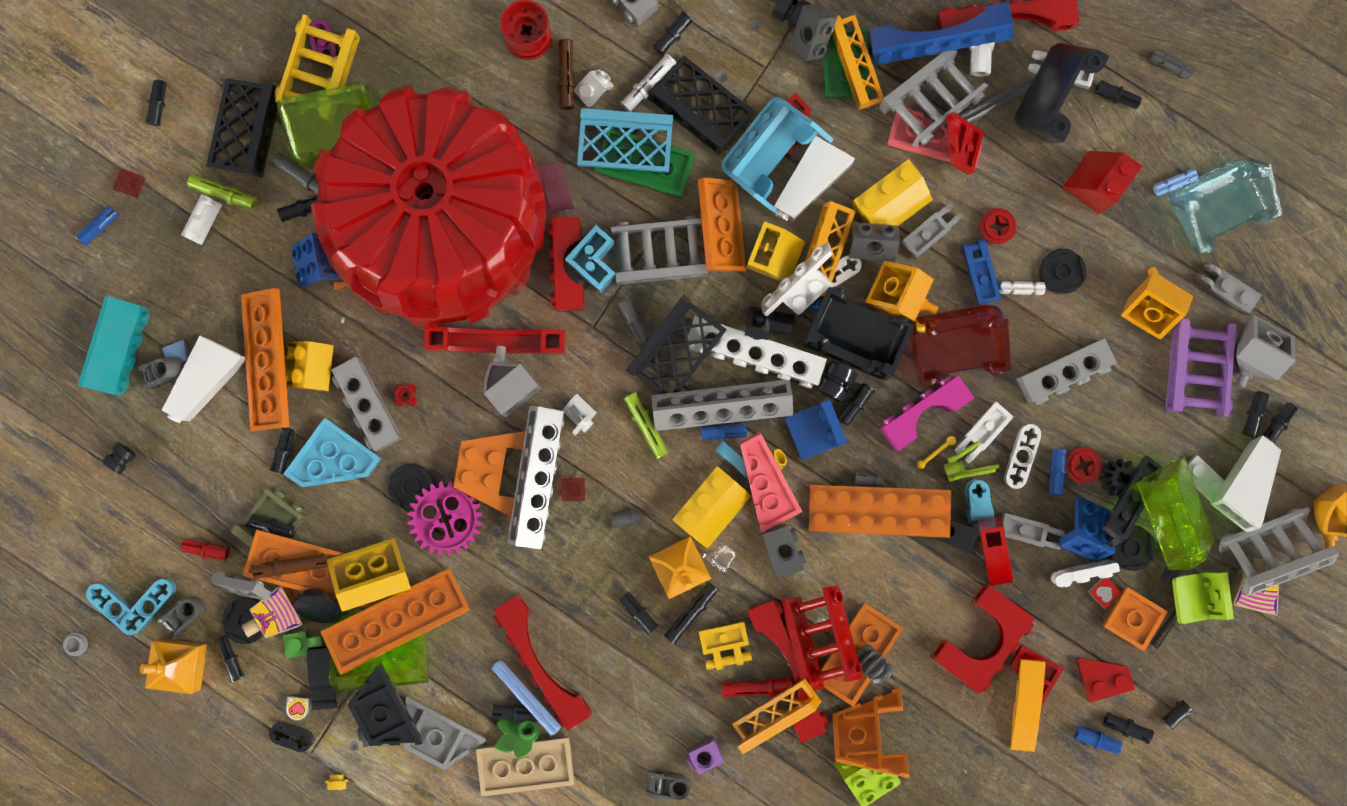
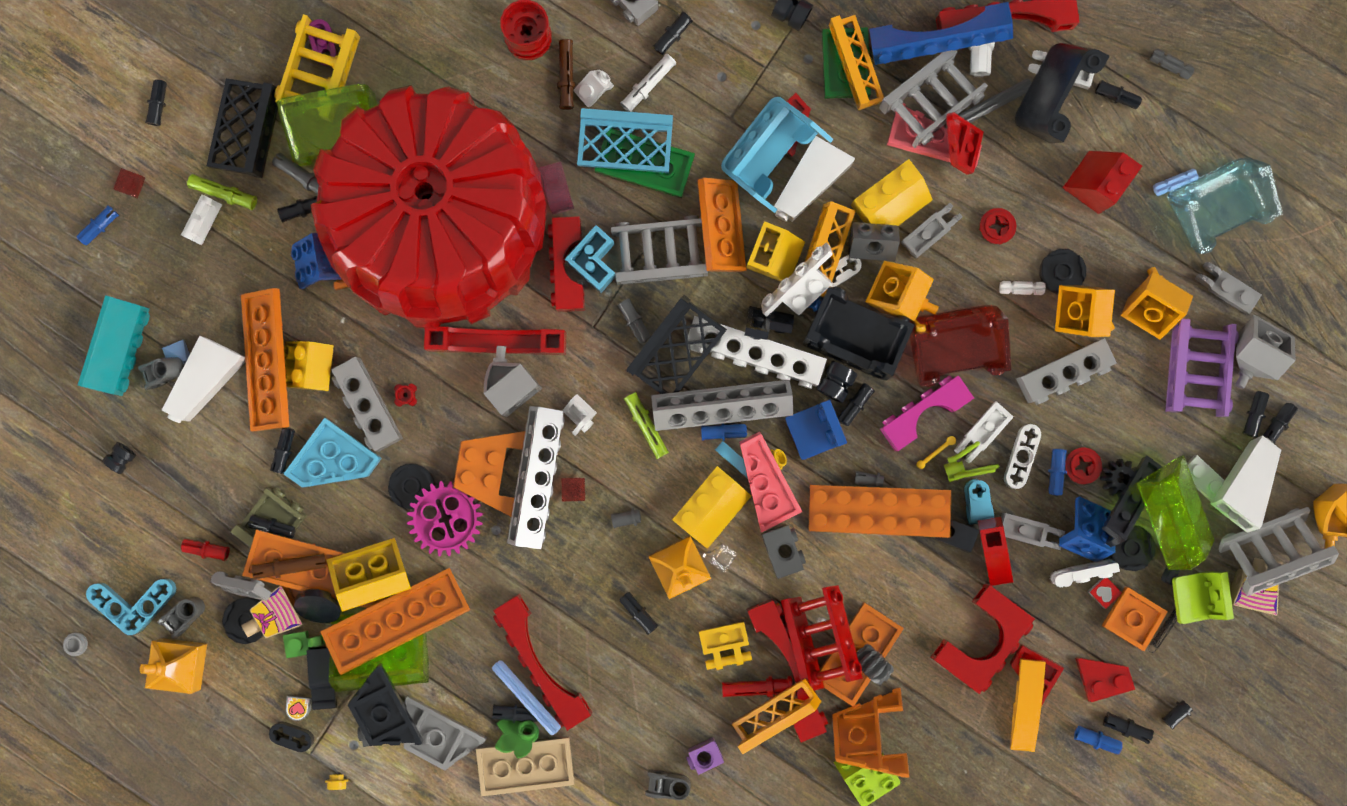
(229, 659): black axle -> none
(691, 121): black fence -> none
(691, 612): black pin -> none
(813, 32): dark grey brick -> none
(981, 272): blue plate -> none
(1085, 310): none -> light orange piece

